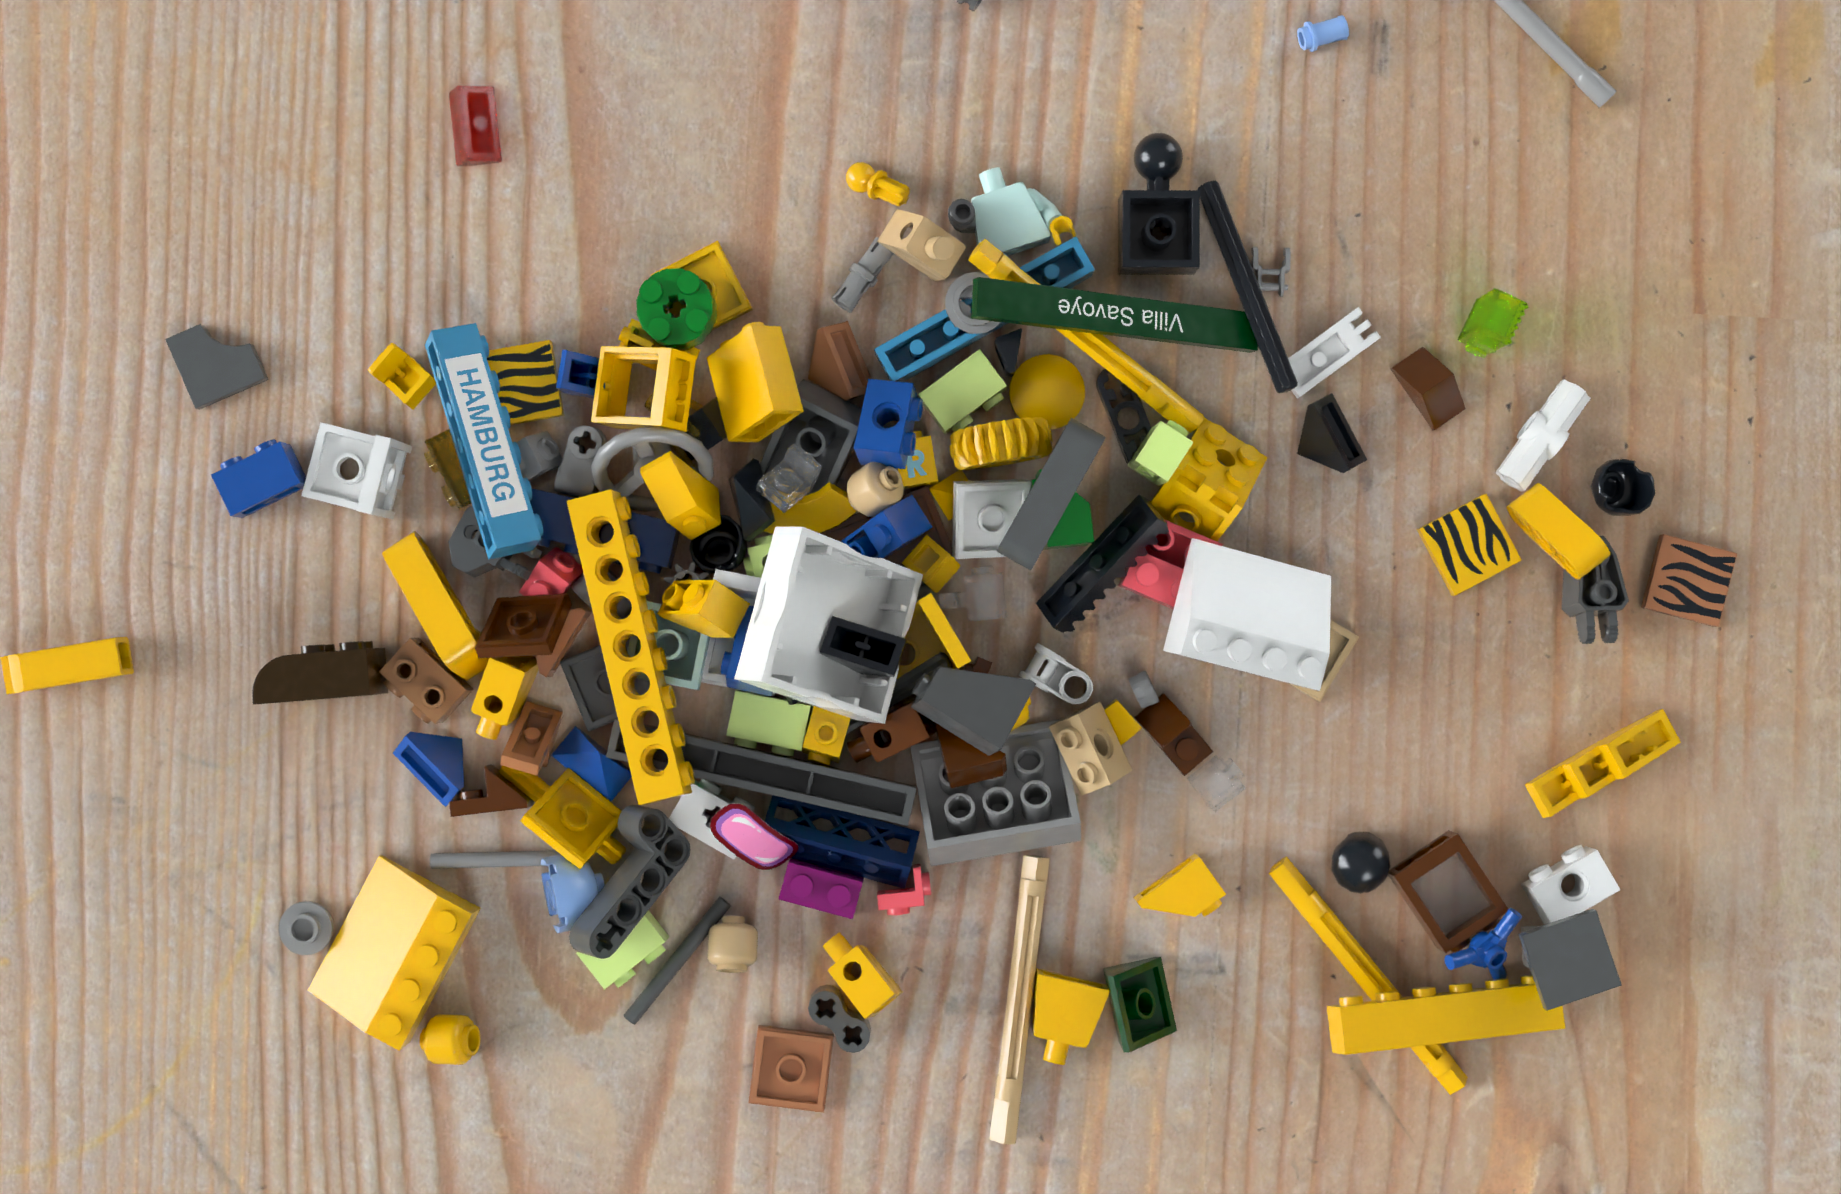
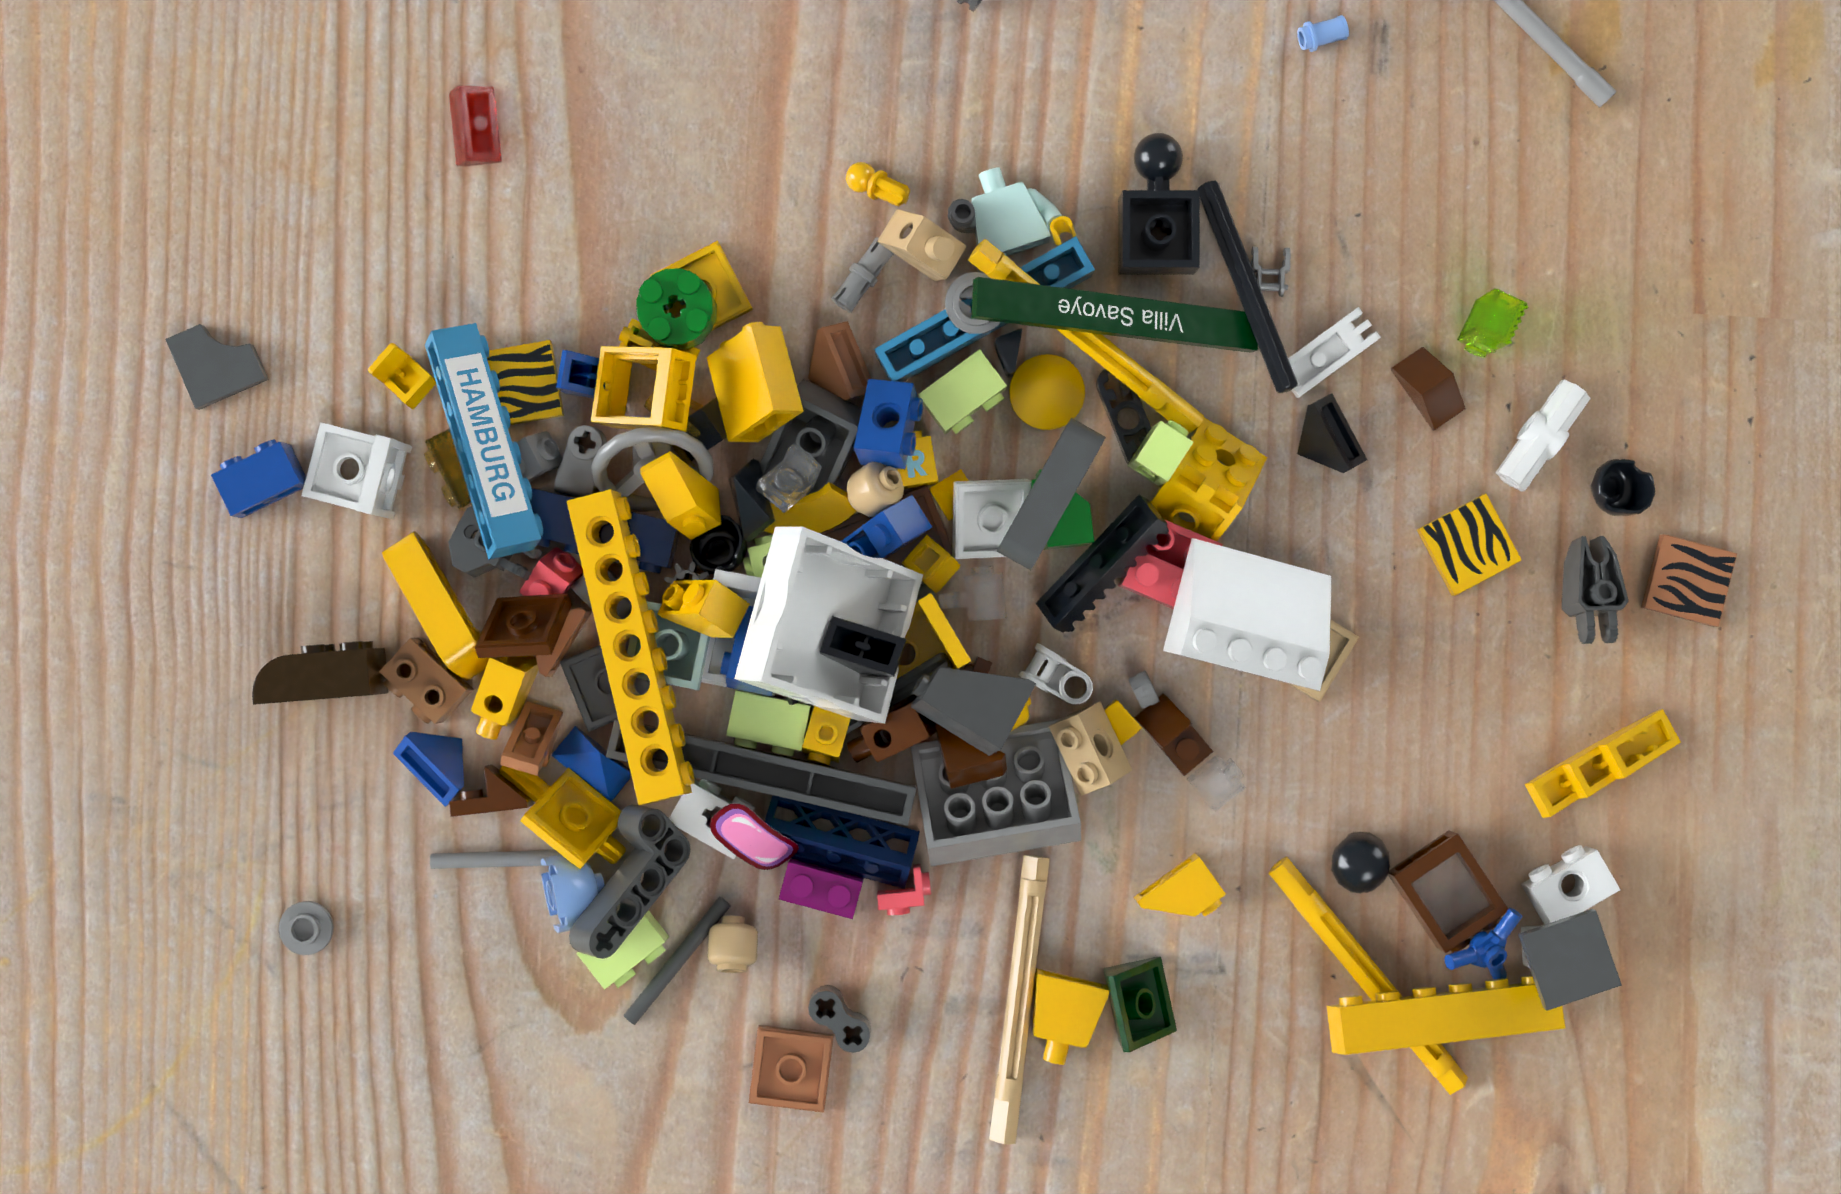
(67, 665): yellow piece -> none
(393, 952): yellow slope -> none
(450, 1039): yellow head -> none
(873, 988): yellow torso -> none
(1001, 443): yellow gear -> none
(1558, 531): yellow beam -> none

